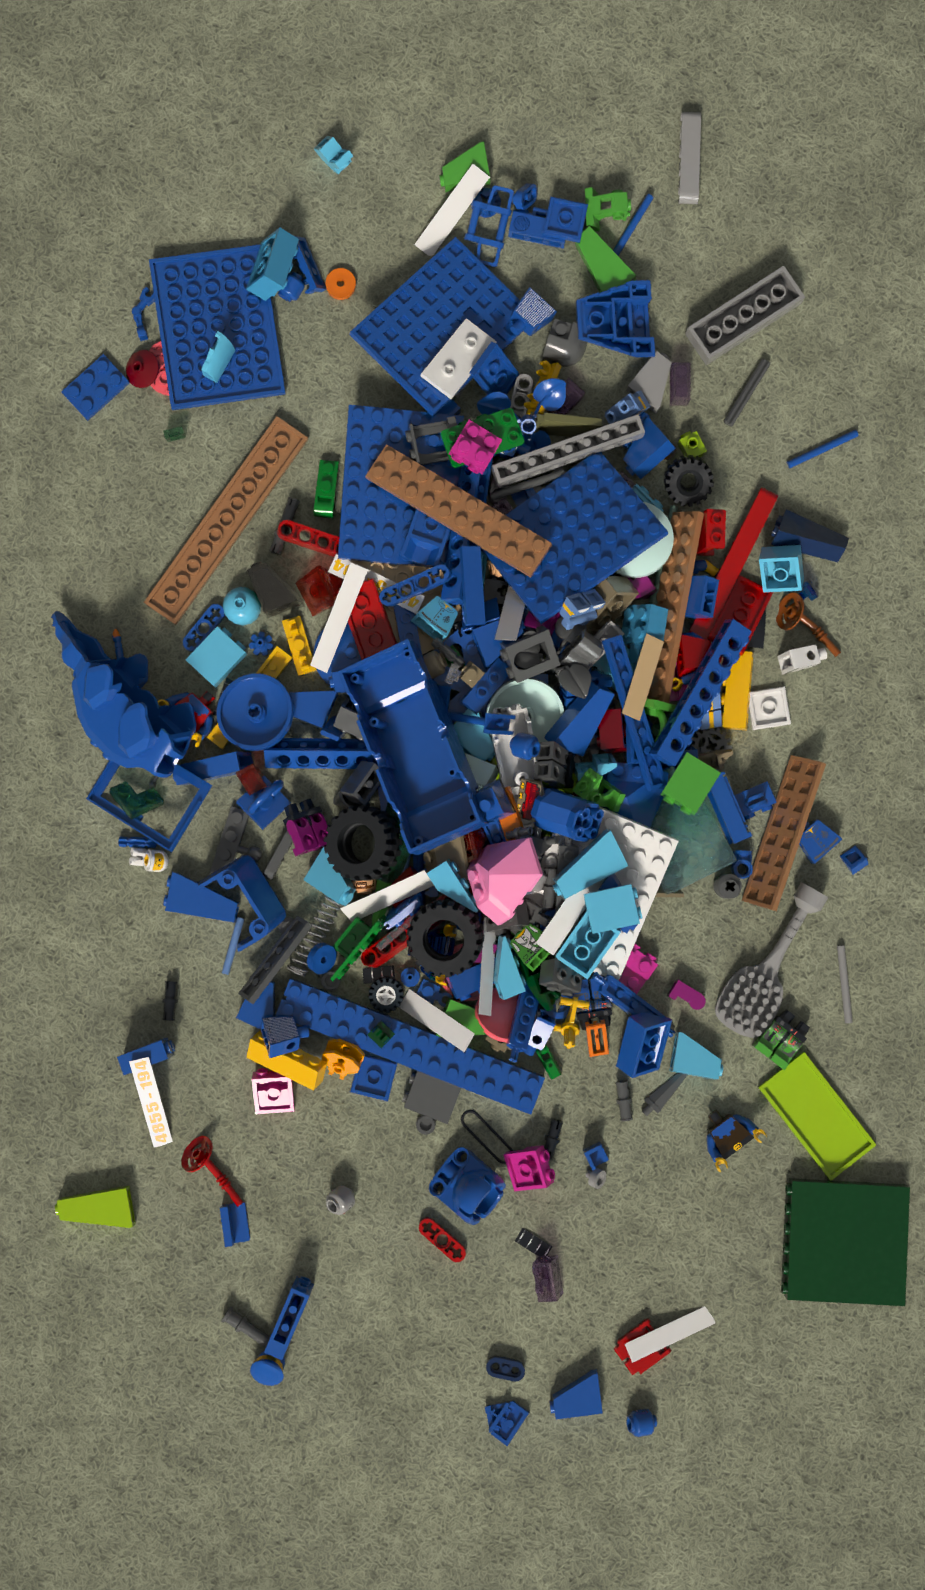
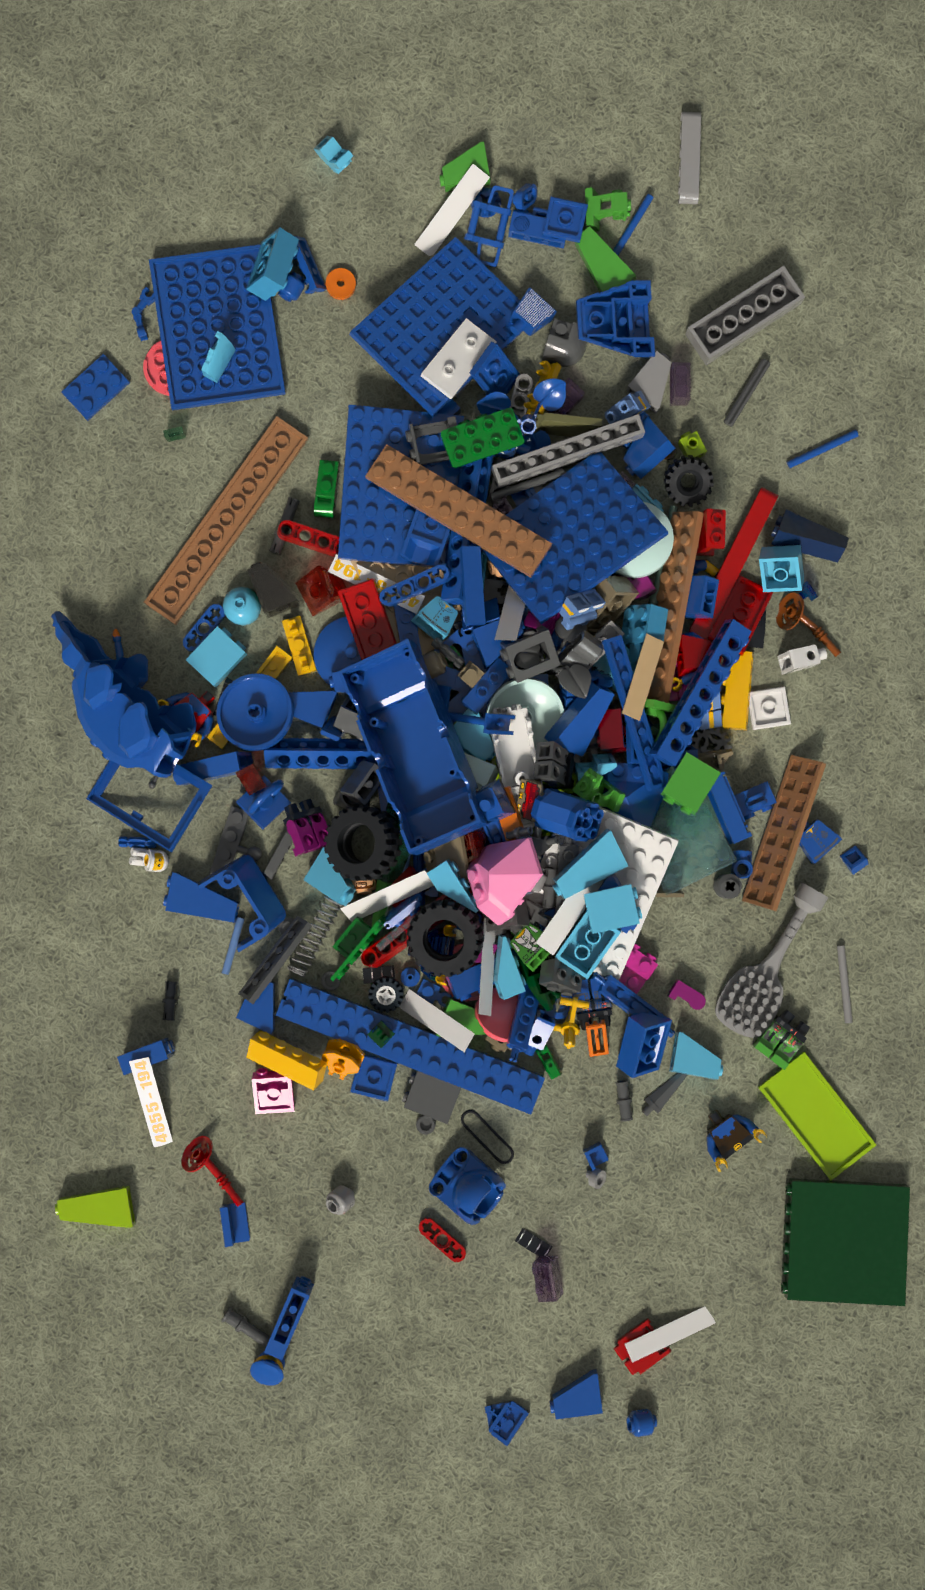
(133, 803): clear green plate -> none
(148, 368): dark red dish -> none
(261, 647): blue plant -> none
(282, 1035): blue torso -> none
(321, 958): blue piece -> none
(338, 617): white sticker -> none
(453, 674): clear plate -> none
(475, 447): dark pink plate -> none
(504, 1370): dark blue plate -> none
(525, 746): blue head -> none
(529, 1168): dark pink plate -> none
(552, 1138): black pin -> none

